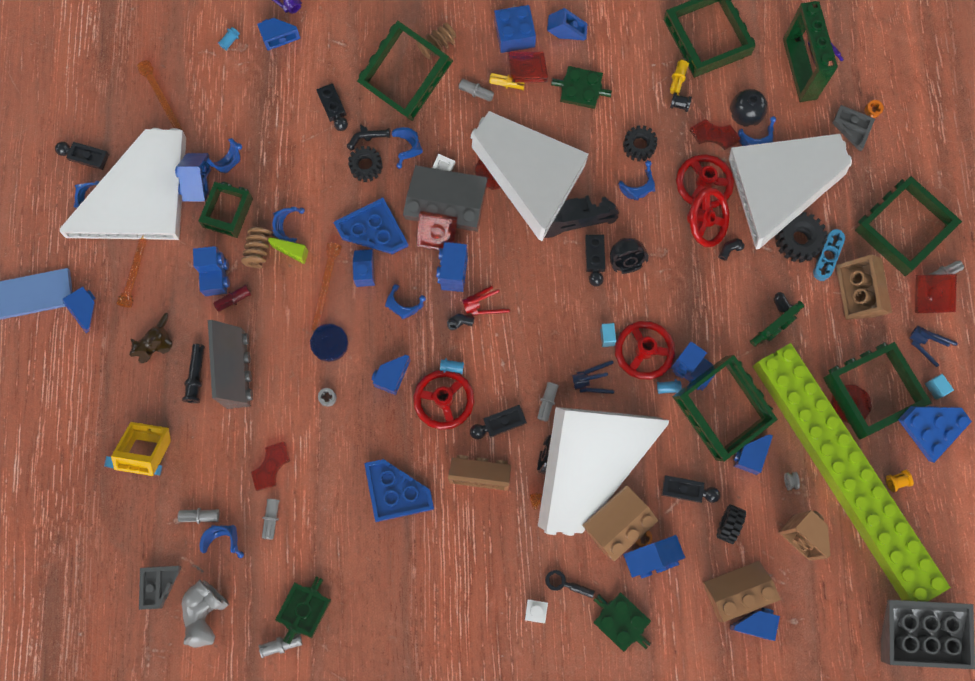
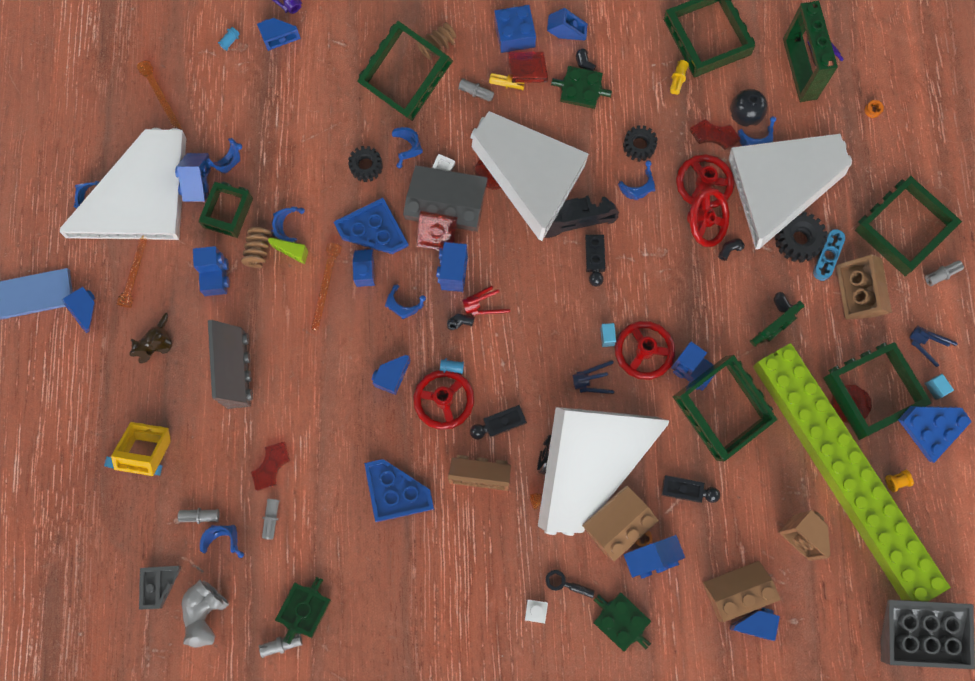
(83, 154): black plate -> none
(193, 382): black pin -> none
(232, 298): dark red axle -> none
(322, 392): light grey bush -> none
(329, 342): clear blue tile -> none
(333, 106): black plate -> none
(368, 135): black piece -> none
(547, 401): light grey axle -> none
(582, 60): none -> black arm
(628, 255): black cylinder -> none
(669, 387): dark azure pin -> none
(680, 102): black bush -> none
(731, 524): black tyre -> none
(753, 455): blue slope -> none
(792, 481): light grey bush -> none
(853, 125): dark grey wing -> none
(935, 293): clear red tile -> none

